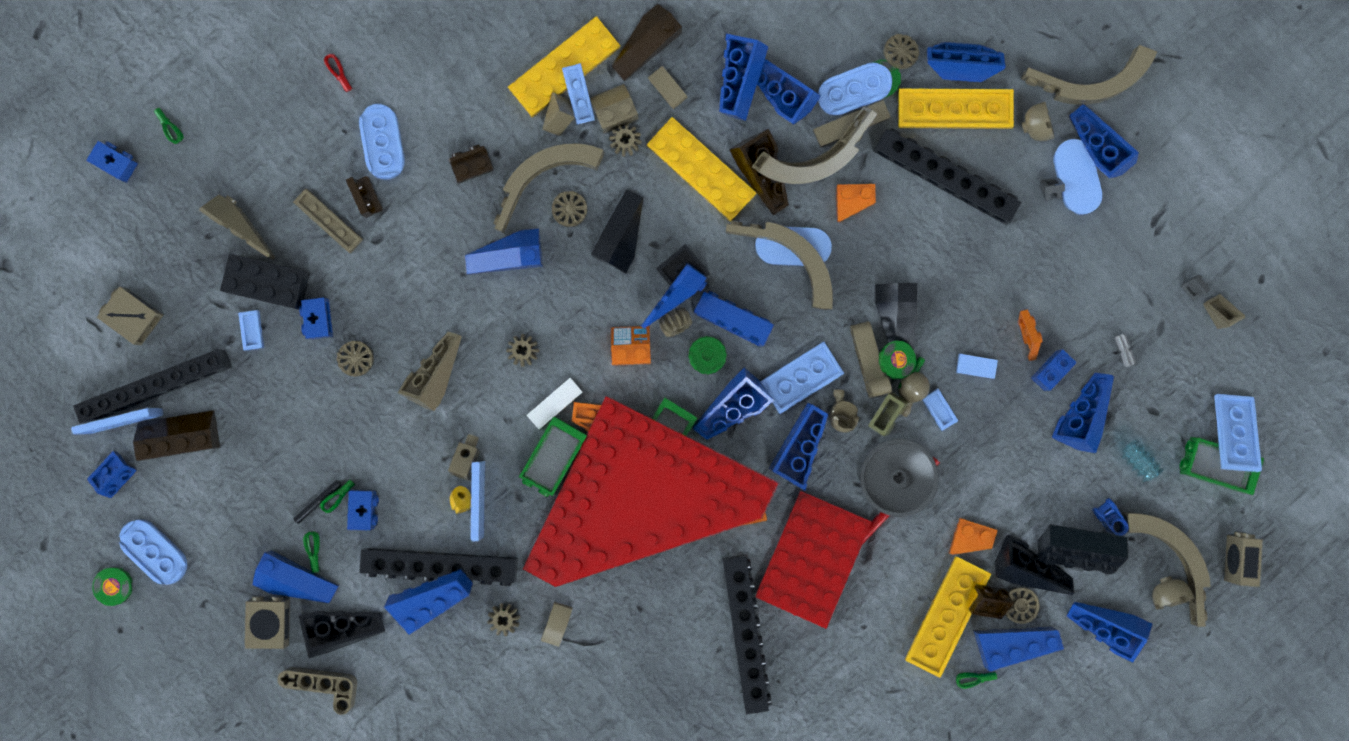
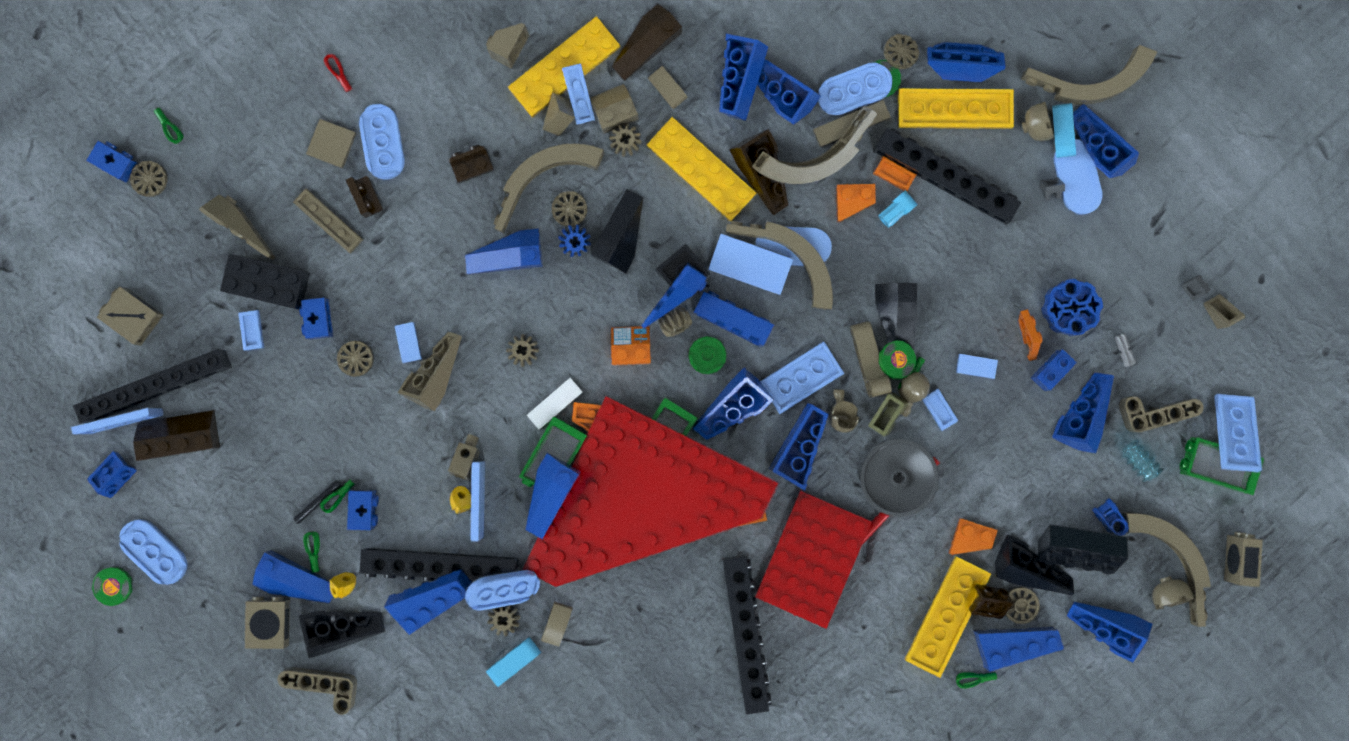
(148, 178): none -> dark tan wheel
(331, 143): none -> dark tan tile
(342, 584): none -> yellow piece
(408, 342): none -> light blue tile
(502, 590): none -> light blue tile
(507, 44): none -> dark tan slope
(513, 661): none -> medium azure beam
(550, 490): none -> blue wedge
(567, 243): none -> blue gear
(750, 264): none -> light blue tile
(894, 174): none -> orange tile
(901, 206): none -> medium azure piece
(1064, 130): none -> medium azure beam
(1085, 321): none -> blue connector
(1163, 413): none -> dark tan beam

